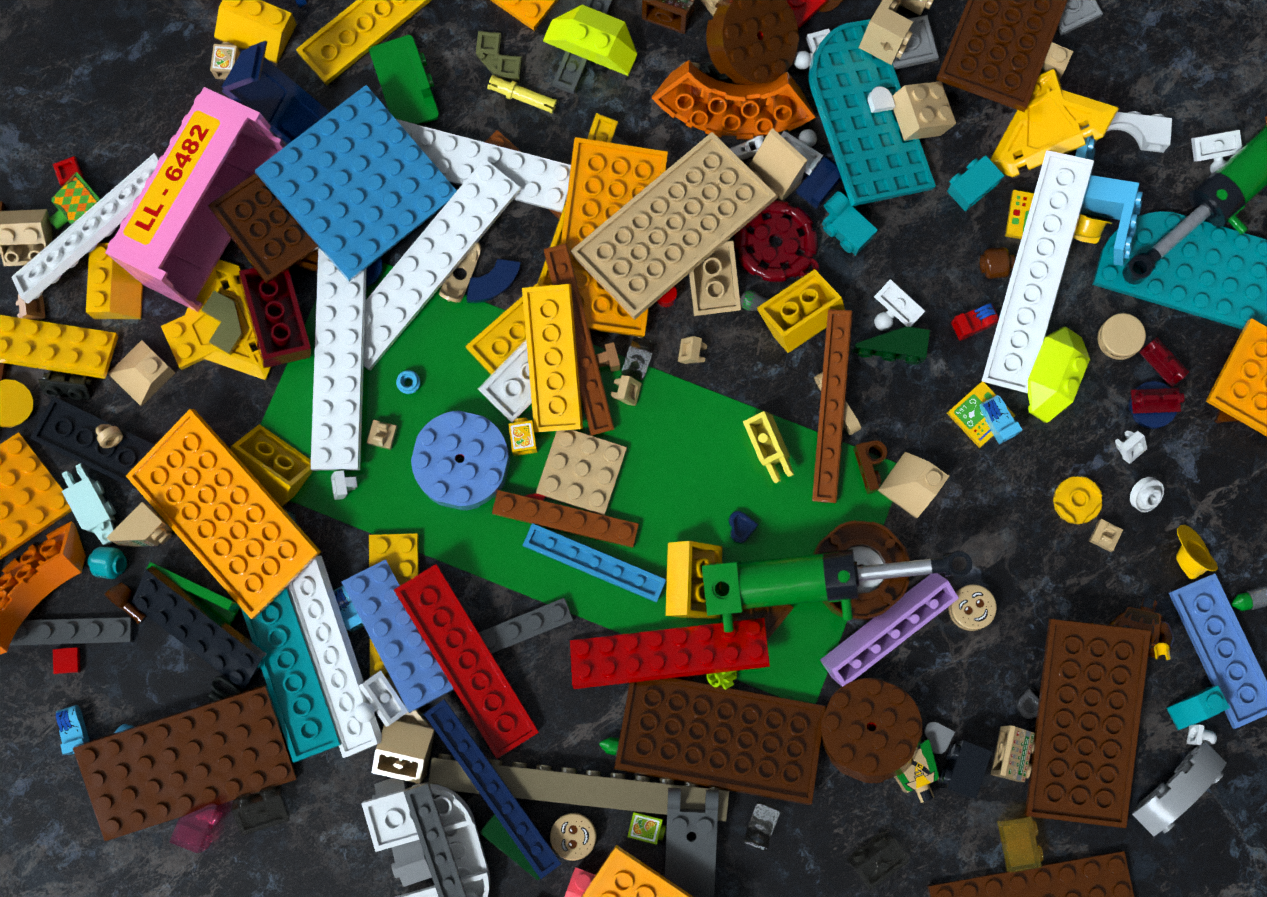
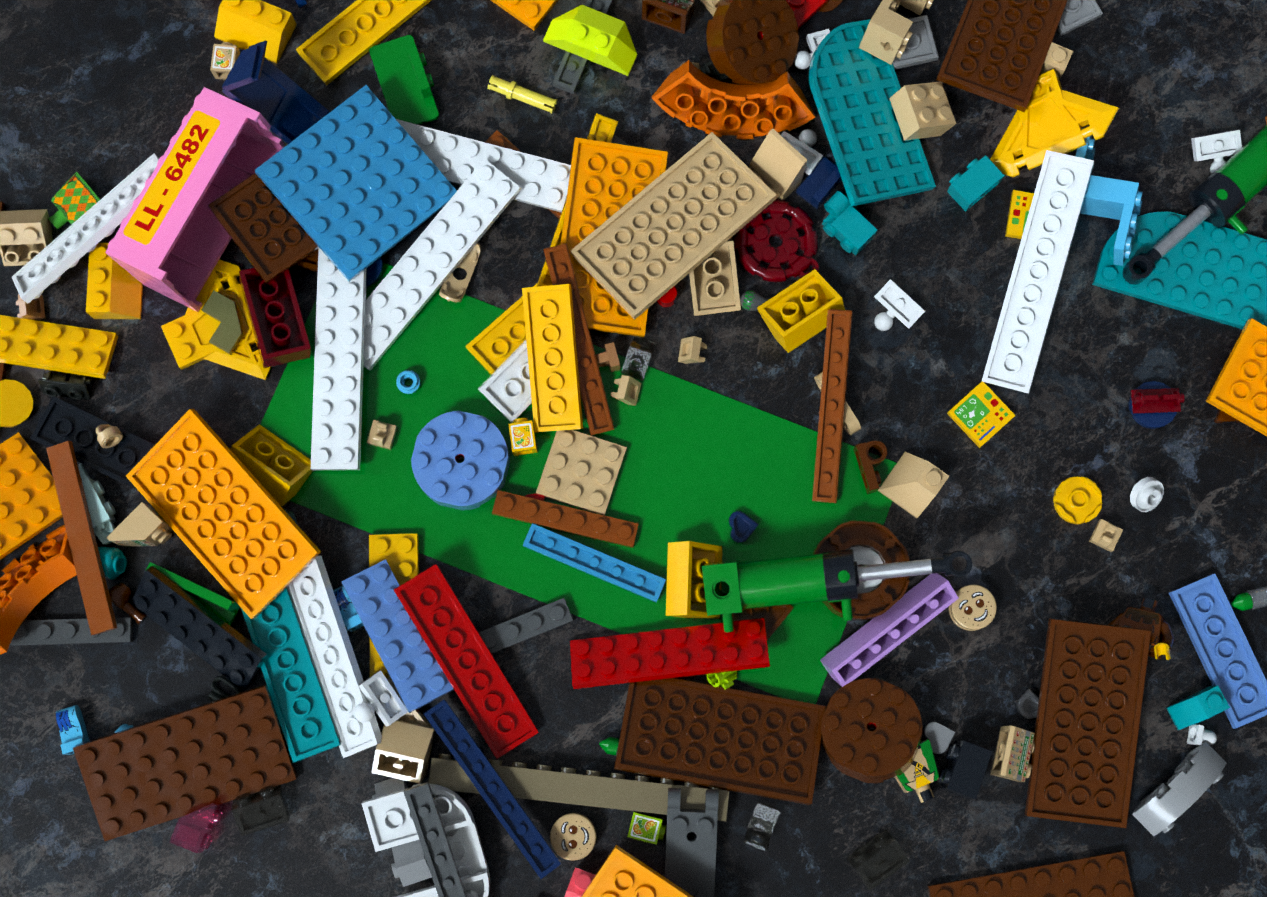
(66, 169): red tile -> none
(66, 660): red tile -> none
(81, 538): none -> dark orange tile
(141, 373): tan slope -> none
(342, 484): white tile -> none
(494, 283): dark blue tile -> none
(499, 65): olive tile -> none
(501, 839): dark green slope -> none
(743, 150): white bar -> none
(768, 444): light yellow hinge -> none
(880, 100): white tile -> none
(902, 344): dark green slope -> none
(974, 321): red leg -> none
(996, 263): reddish brown head -> none
(999, 419): medium azure leg -> none
(1020, 844): clear yellow brick -> none
(1056, 374): neon yellow wedge -> none
(1089, 229): yellow piece -> none
(1121, 336): tan head -> none
(1132, 447): white tile -> none
(1150, 132): white arch -> none
(1164, 362): dark red hinge -> none
(1193, 554): yellow piece -> none

